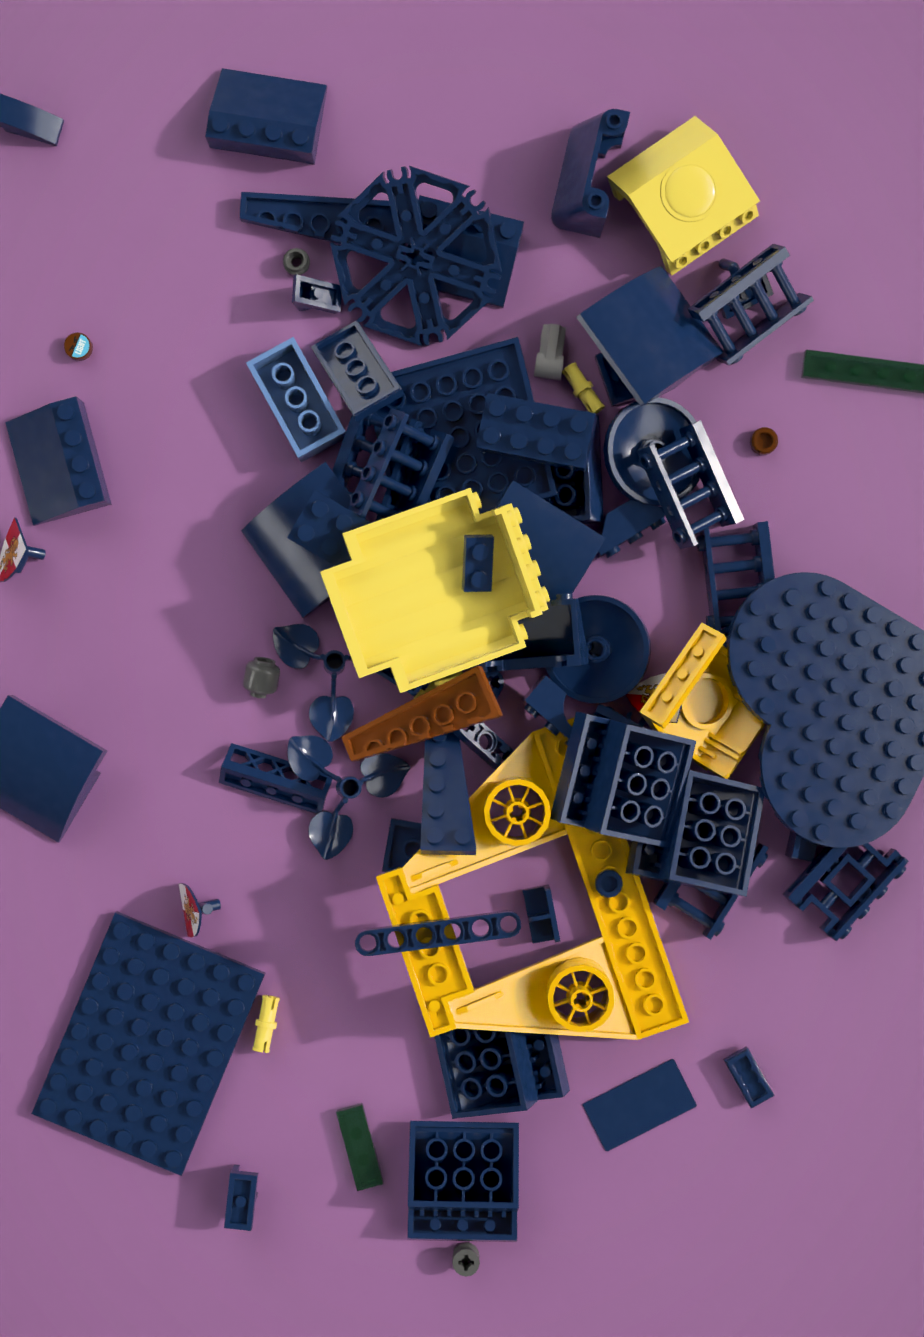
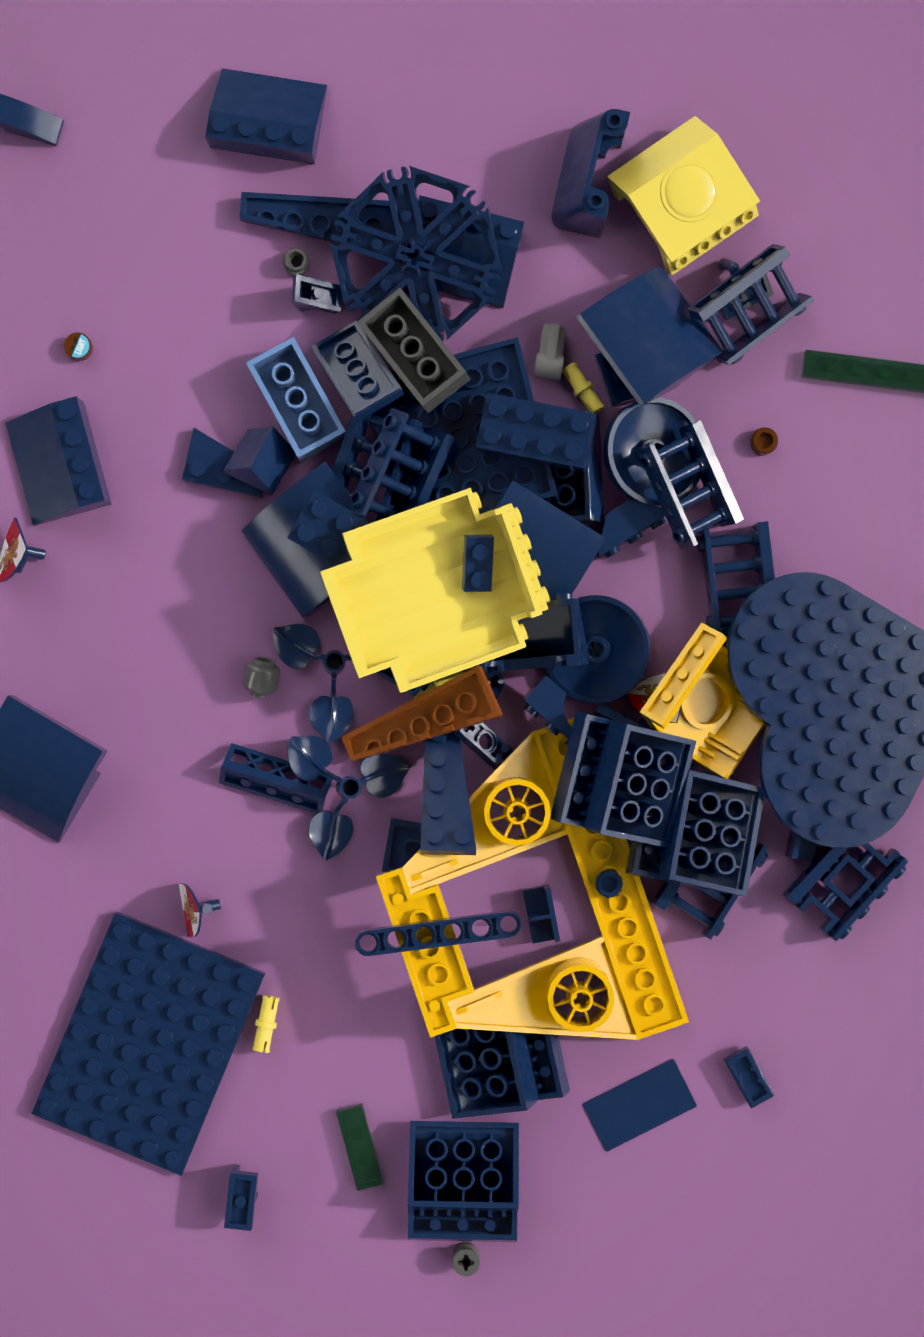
(207, 463): none -> dark blue wing
(261, 459): none -> dark blue slope
(414, 350): none -> dark grey brick

